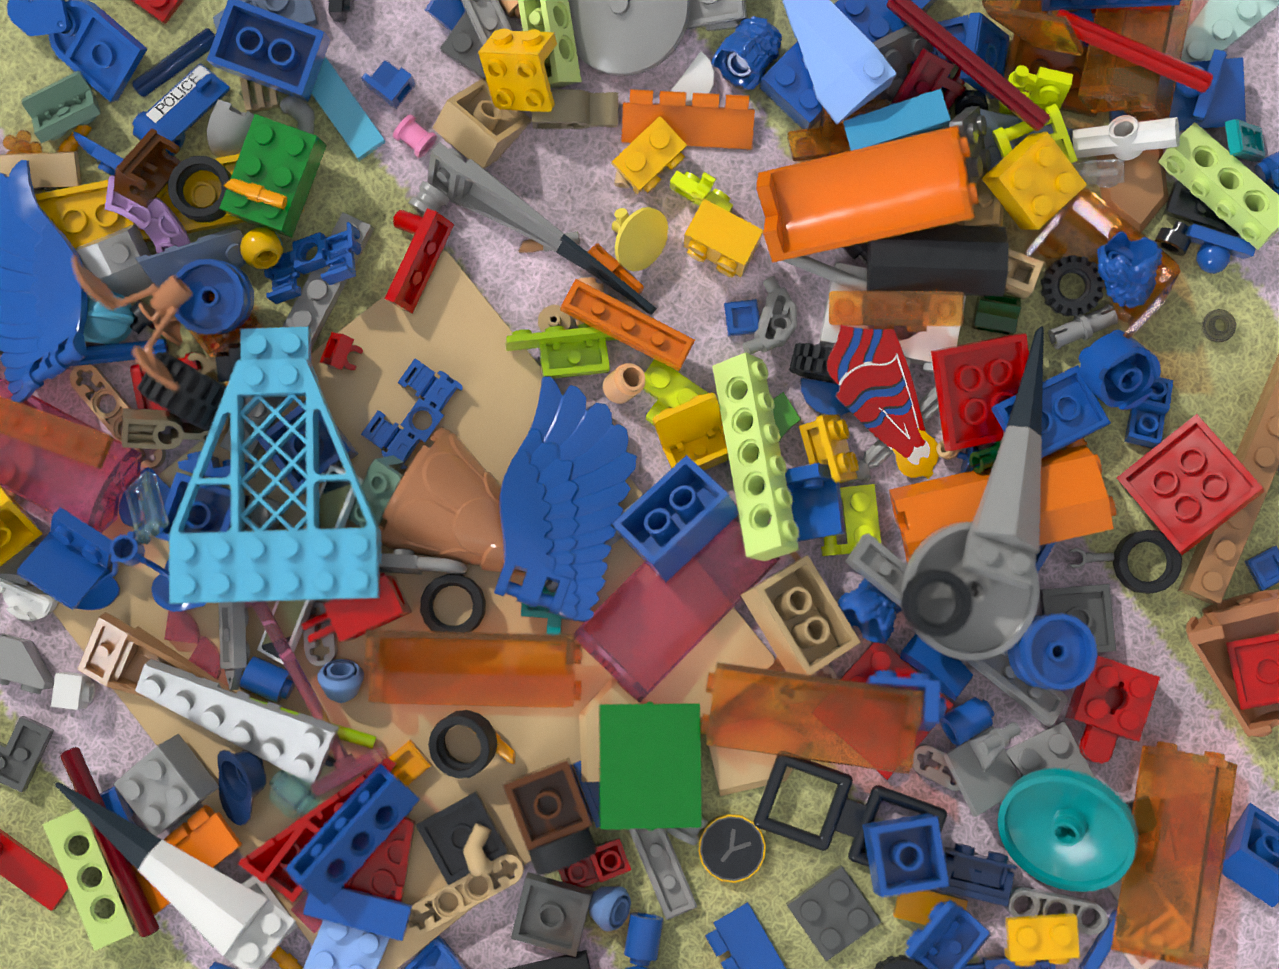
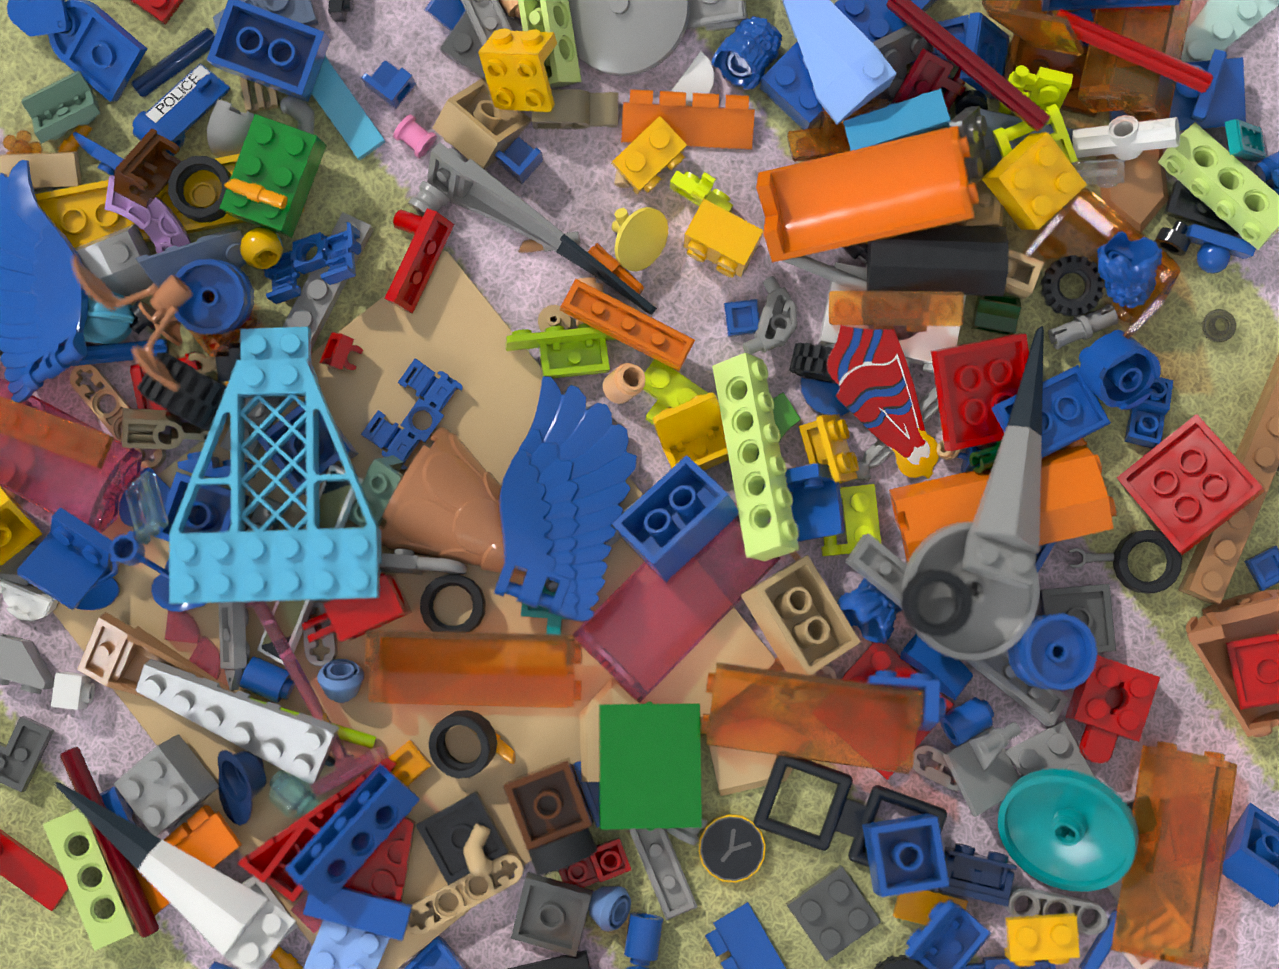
(519, 159): none -> blue panel

